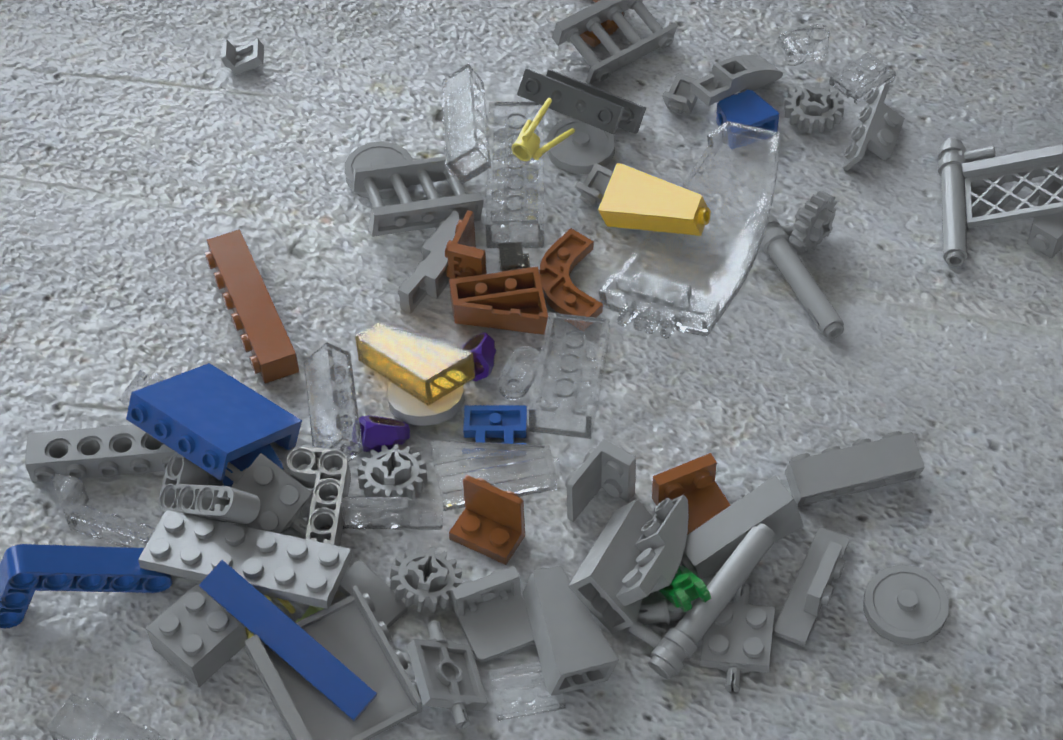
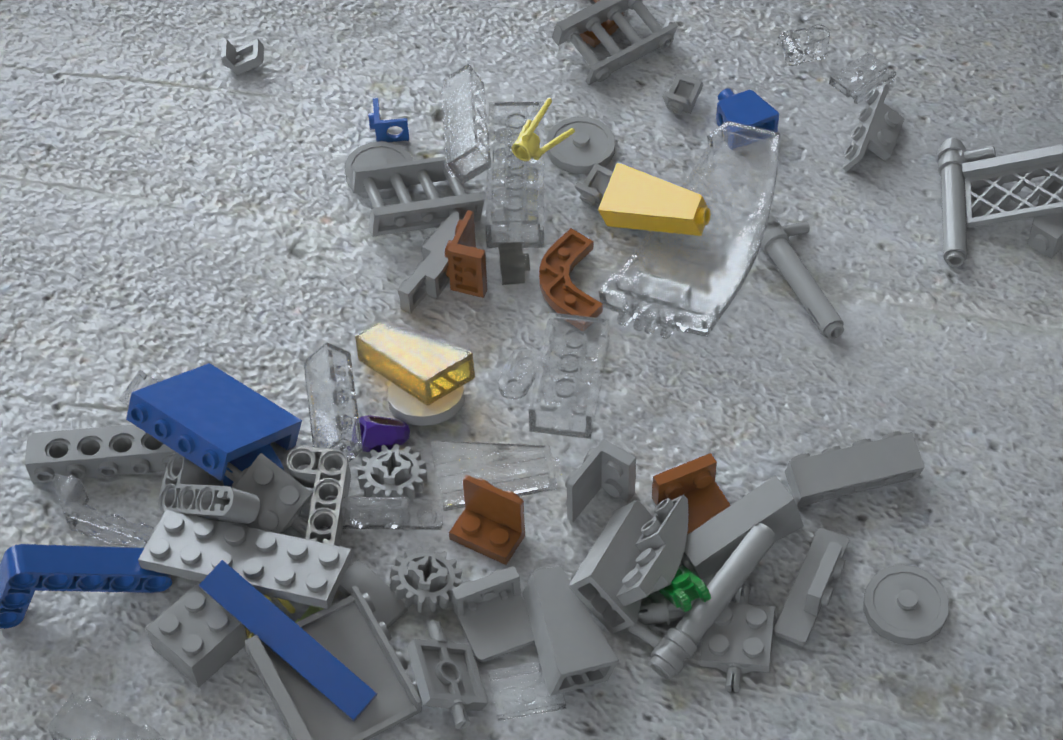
(252, 307): dark orange brick -> none
(382, 125): none -> blue bracket
(483, 354): dark purple rock -> none
(495, 422): blue plate -> none
(501, 301): dark orange wedge -> none
(582, 101): dark grey fence -> none
(734, 76): light grey slope -> none
(813, 222): light grey gear -> none
(814, 107): light grey gear -> none

